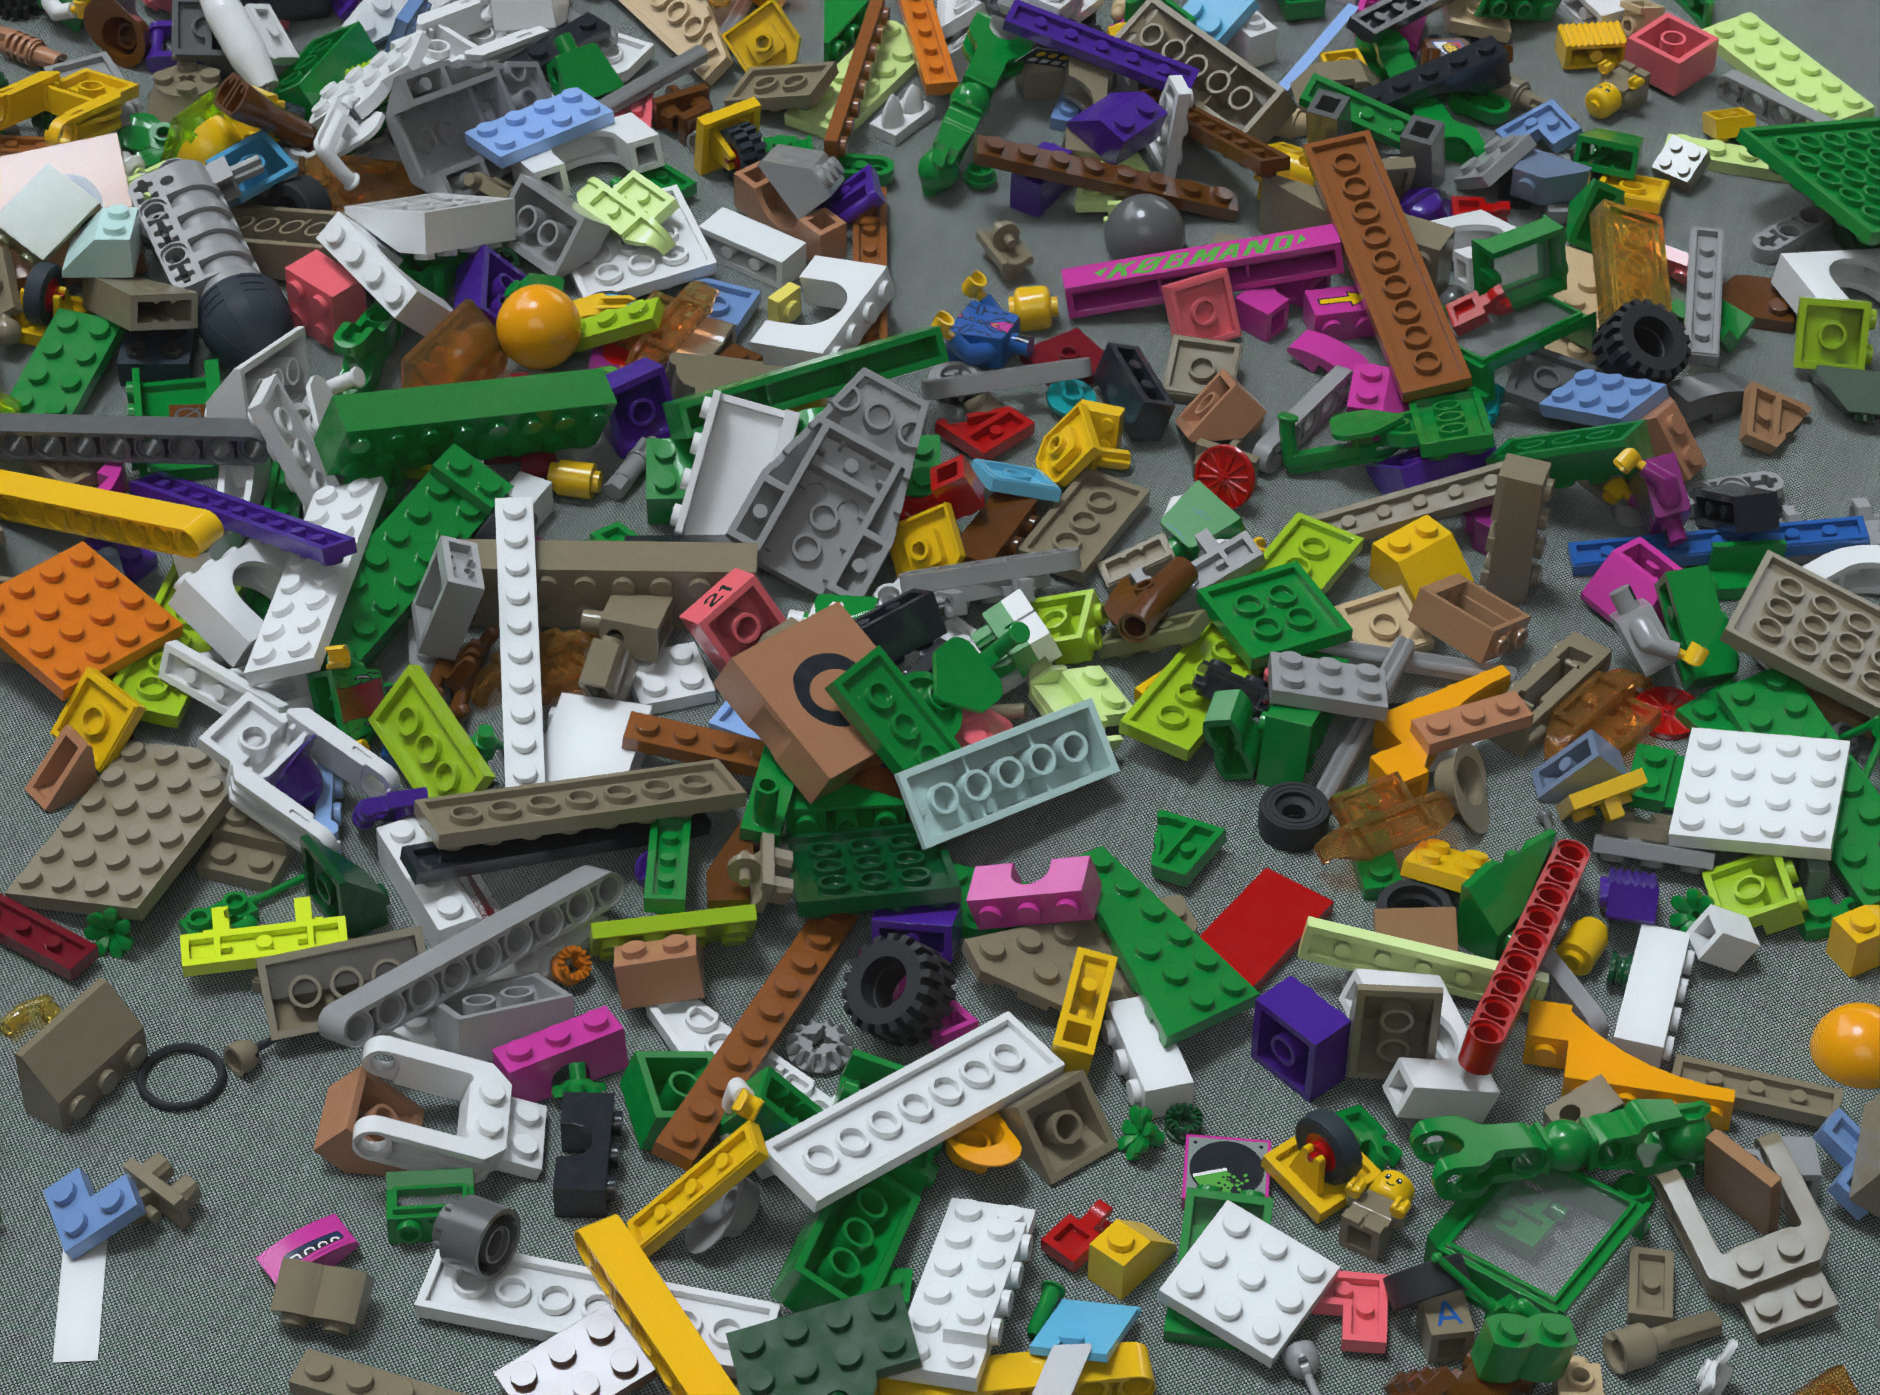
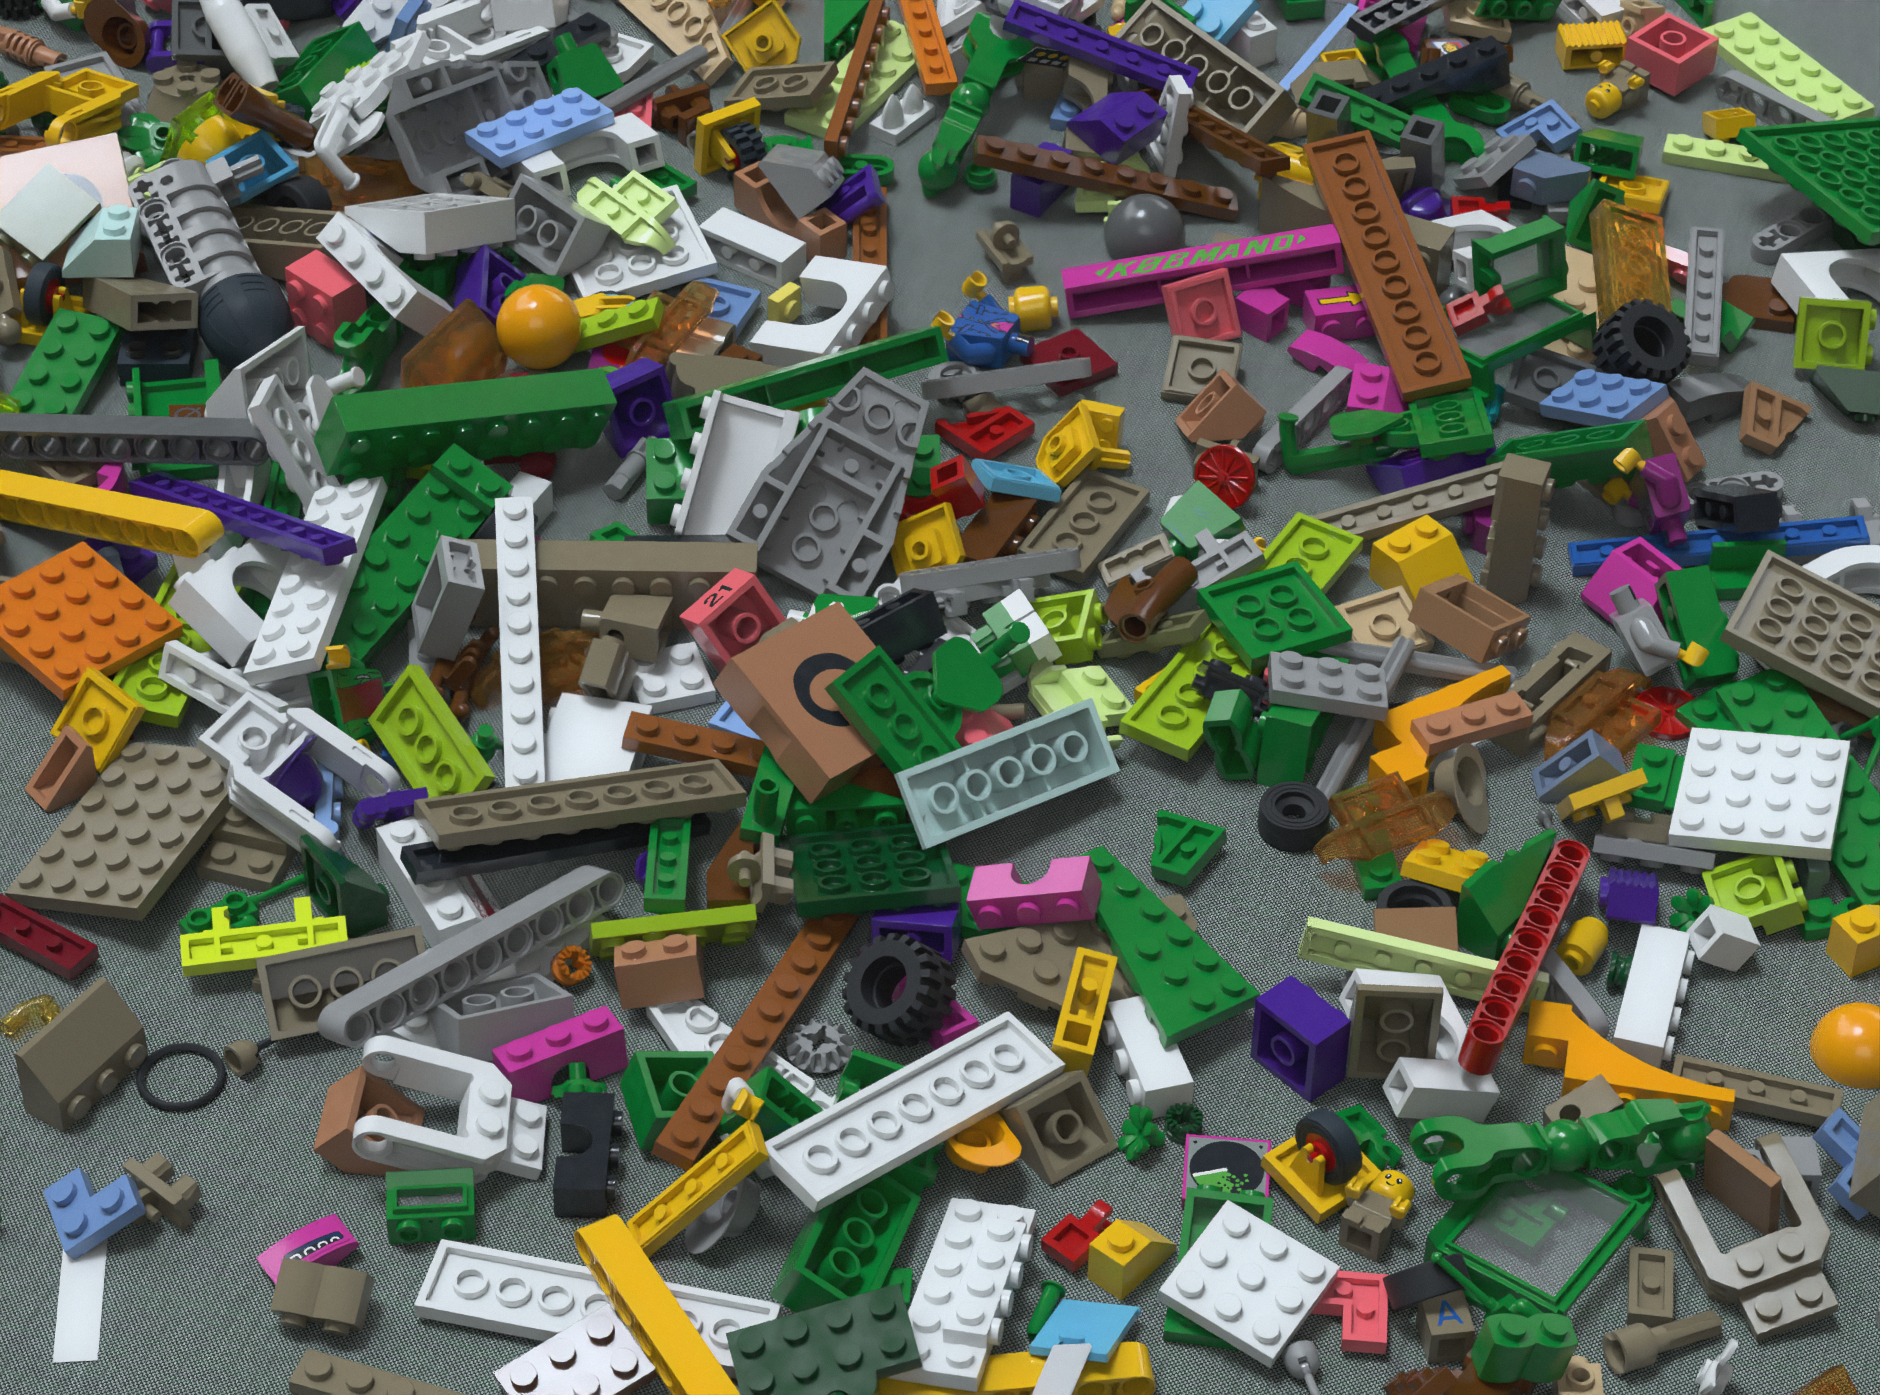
(109, 933): green plant -> none
(476, 1236): dark grey piece -> none
(575, 478): yellow brick -> none
(1066, 394): teal piece -> none
(1131, 383): black brick -> none
(1265, 925): red tile -> none
(1681, 163): piece -> none

